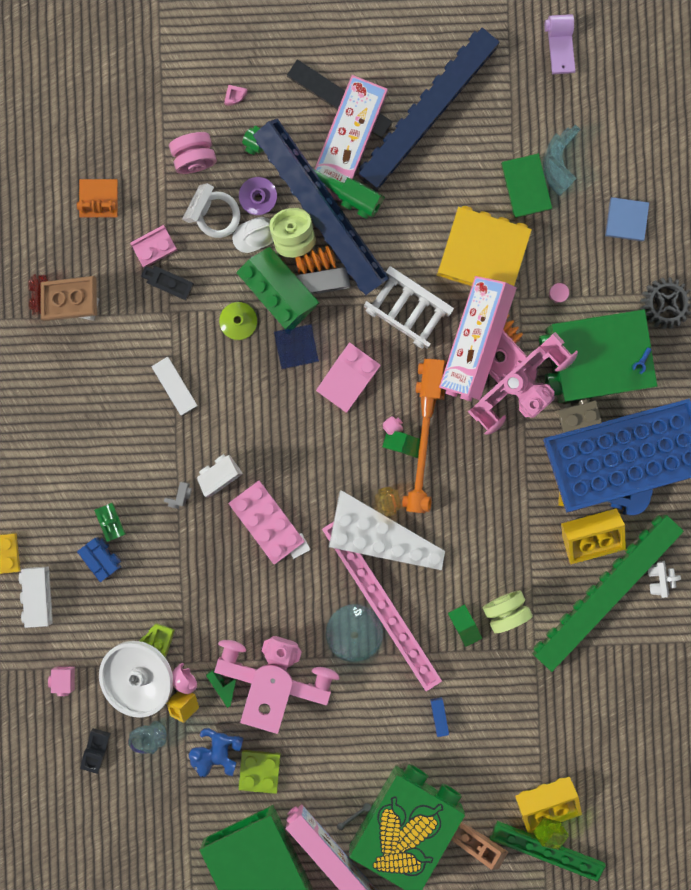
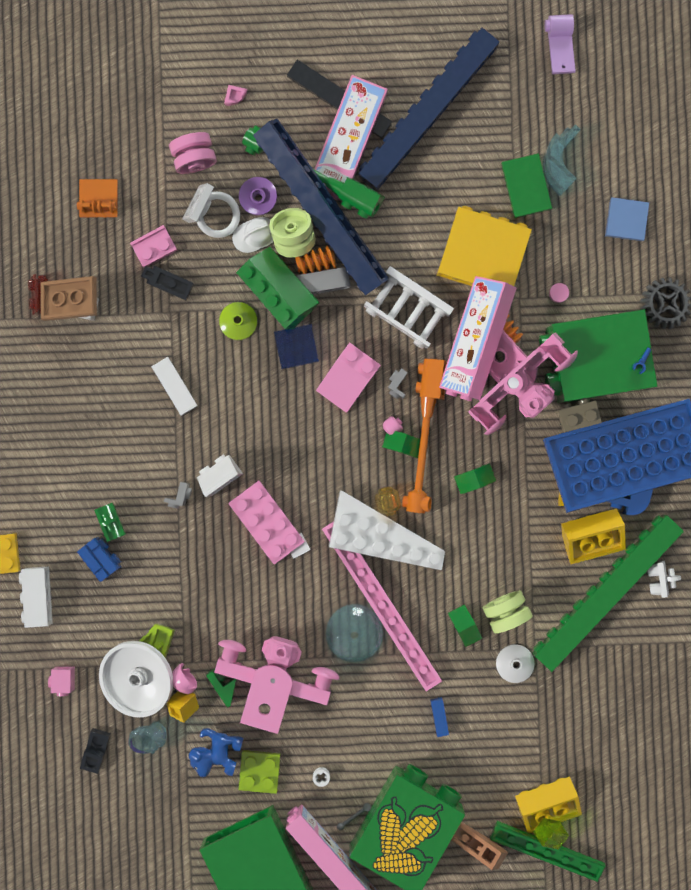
(321, 783): none -> white bush
(396, 379): none -> light grey bracket
(475, 478): none -> green slope
(508, 656): none -> white dish

